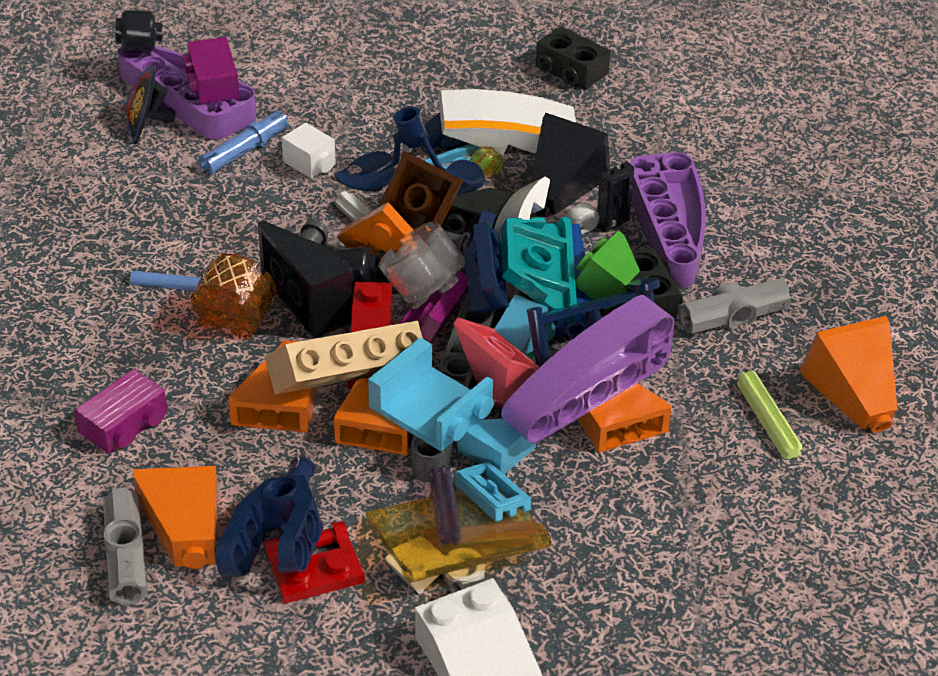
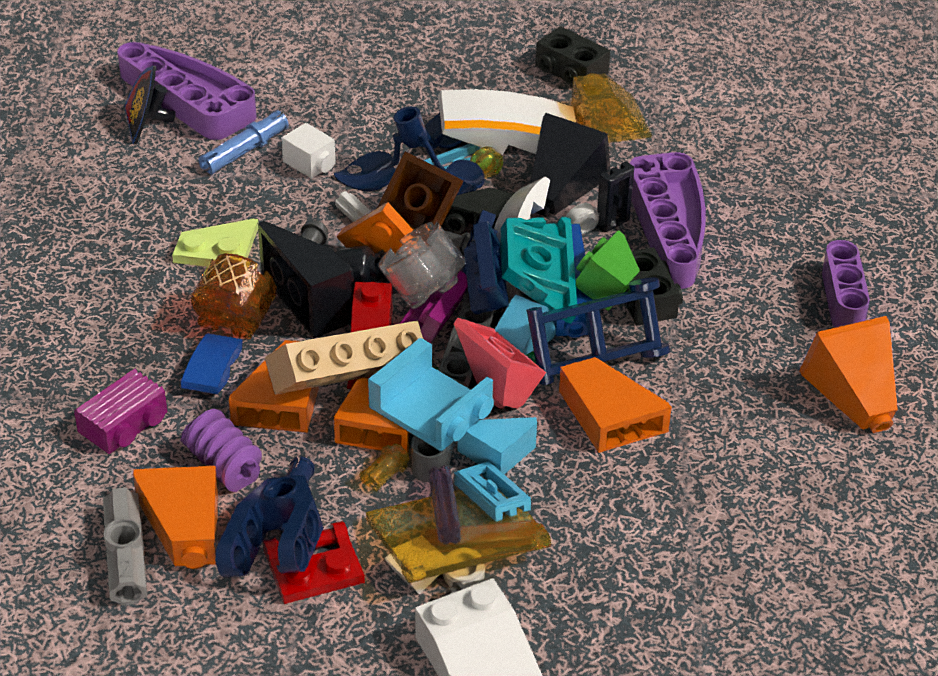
(137, 31): black head -> none
(163, 280): medium blue bar -> none
(204, 244): none -> yellowish green wing
(211, 70): magenta brick -> none
(211, 363): none -> blue slope
(224, 446): none -> medium lavender piece
(392, 459): none -> clear yellow pin
(592, 369): medium lavender beam -> none
(607, 108): none -> clear yellow slope
(734, 305): light grey piece -> none
(769, 415): yellowish green axle -> none
(845, 283): none -> medium lavender beam

